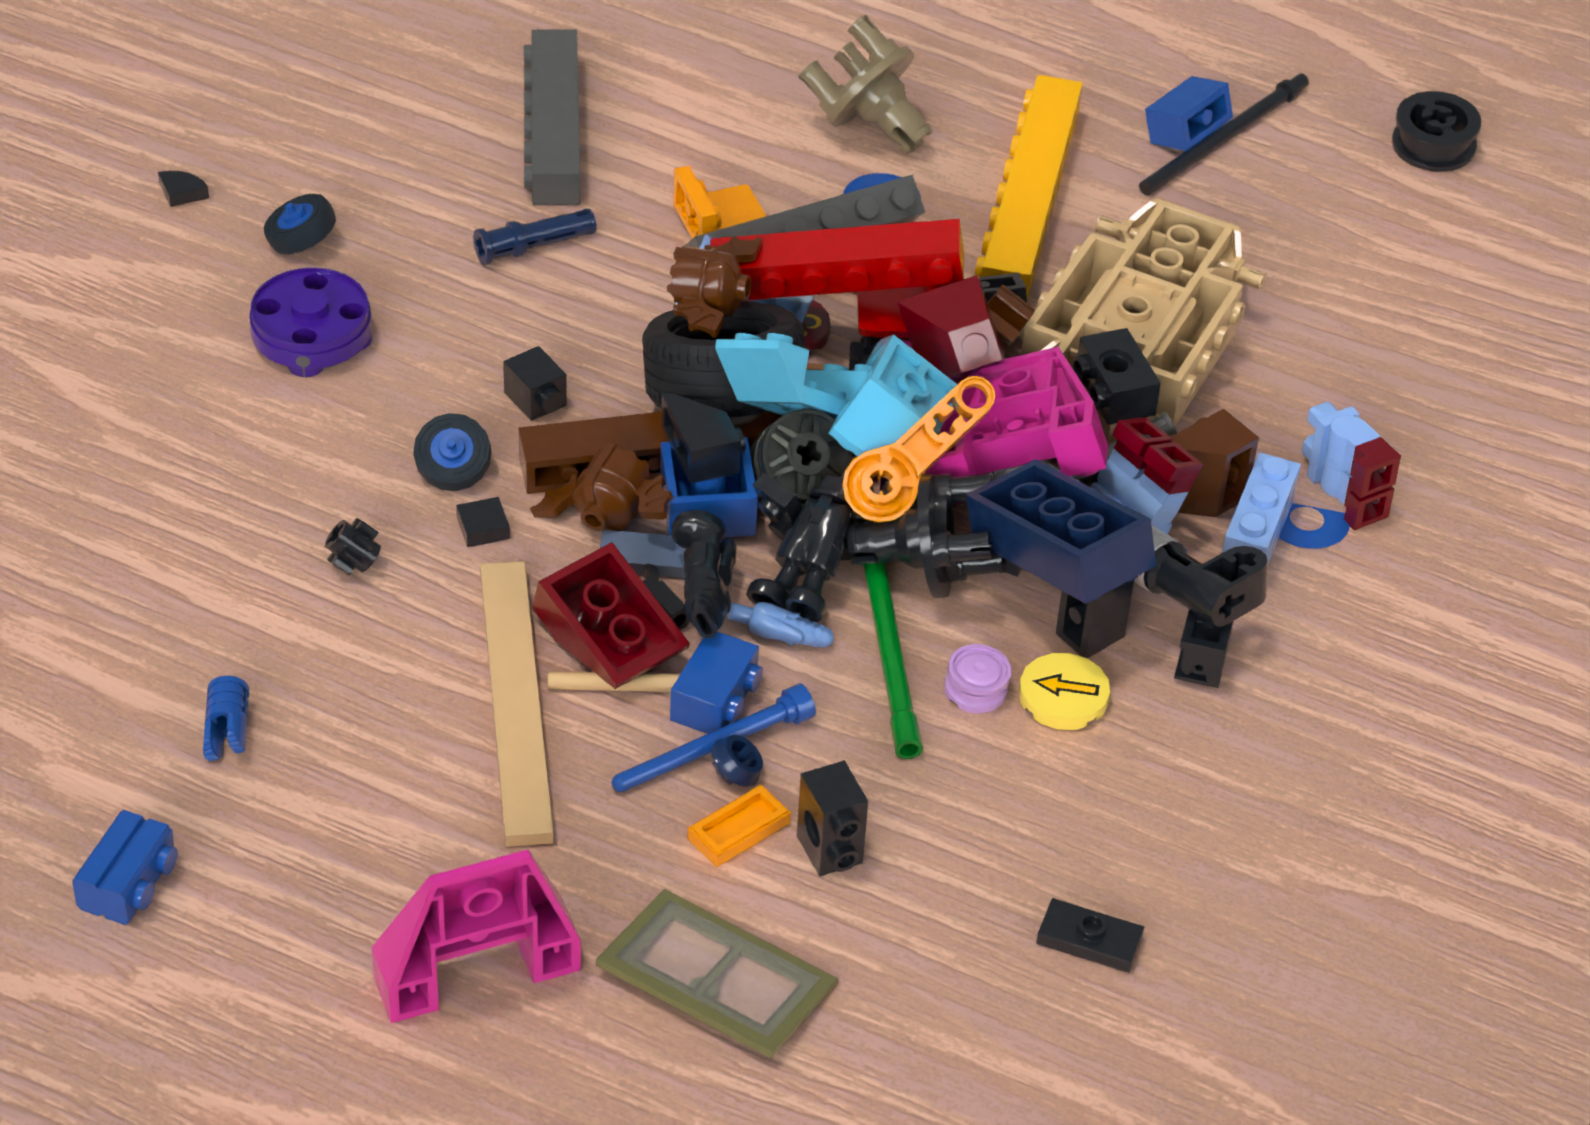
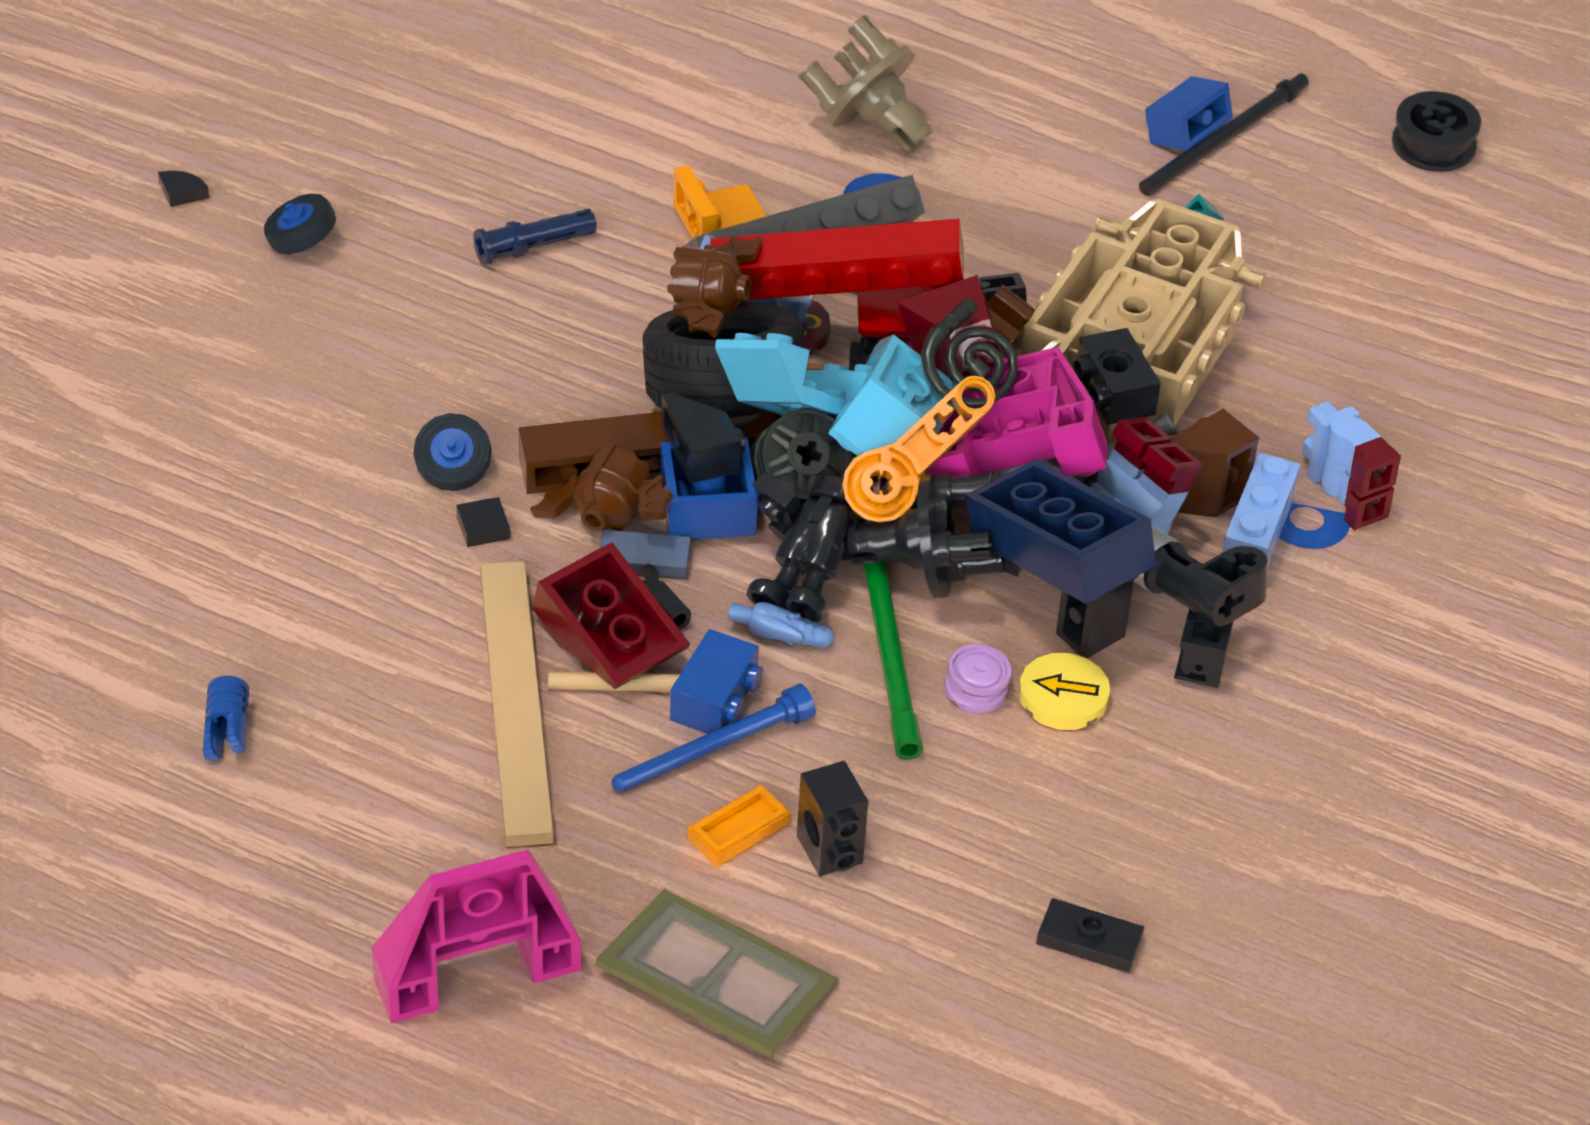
(125, 867): blue brick -> none
(310, 319): dark purple piece -> none
(352, 546): black gear -> none
(535, 383): black brick -> none
(554, 122): dark grey brick -> none
(706, 567): black piece -> none
(737, 760): dark blue hat -> none
(939, 334): none -> pearl dark grey piece
(1031, 180): yellow brick -> none
(1204, 207): none -> teal piece

